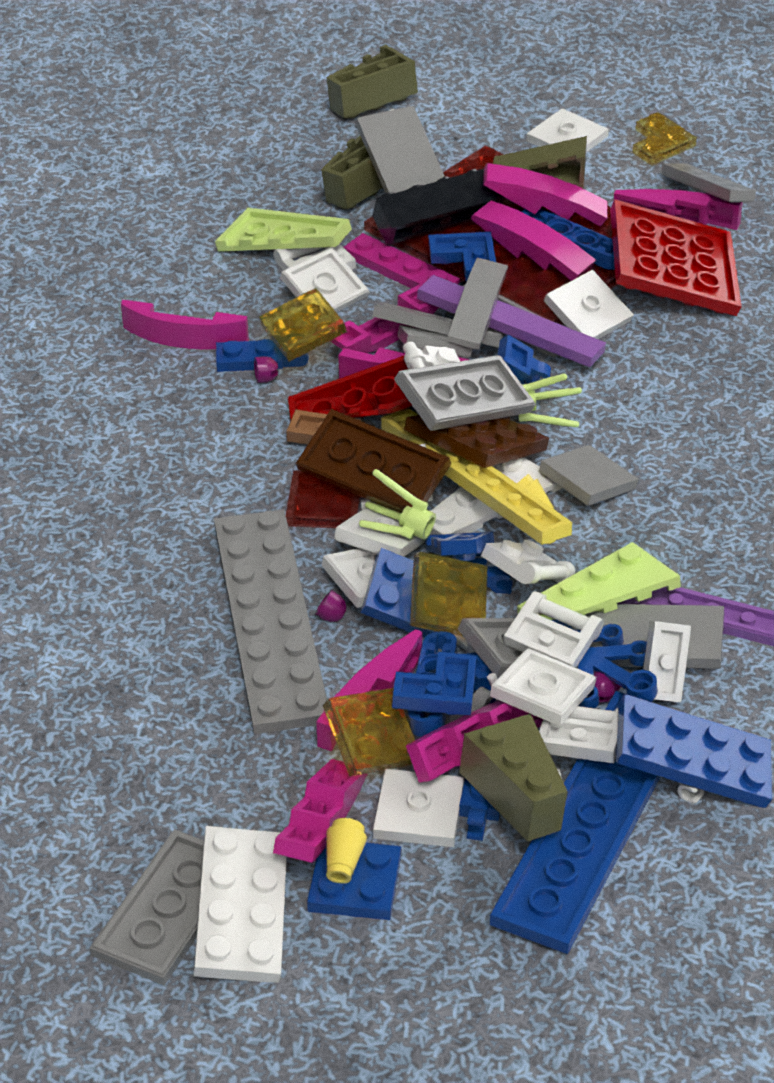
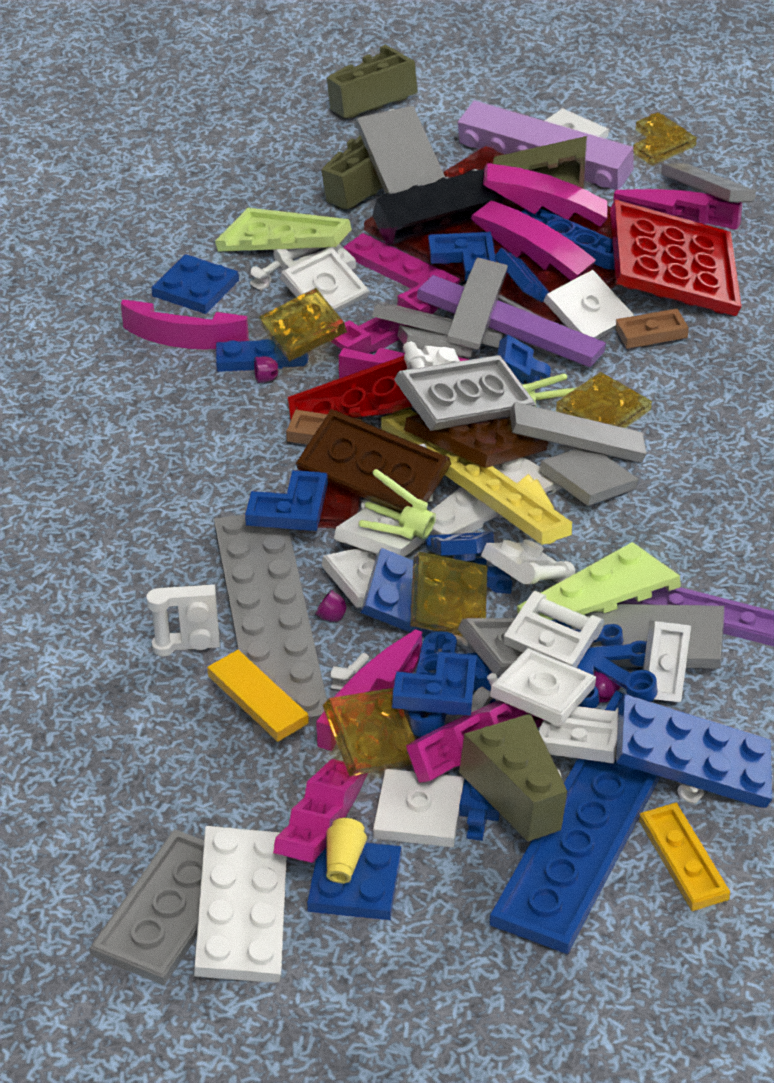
(195, 283): none -> blue plate
(196, 615): none -> white plate
(258, 695): none -> yellow tile
(263, 275): none -> white hand
(295, 510): none -> blue plate
(343, 675): none -> white hand
(509, 132): none -> lavender brick
(522, 275): none -> blue tile
(577, 432): none -> light grey tile
(605, 402): none -> clear yellow plate
(652, 328): none -> medium nougat plate
(684, 856): none -> yellow tile

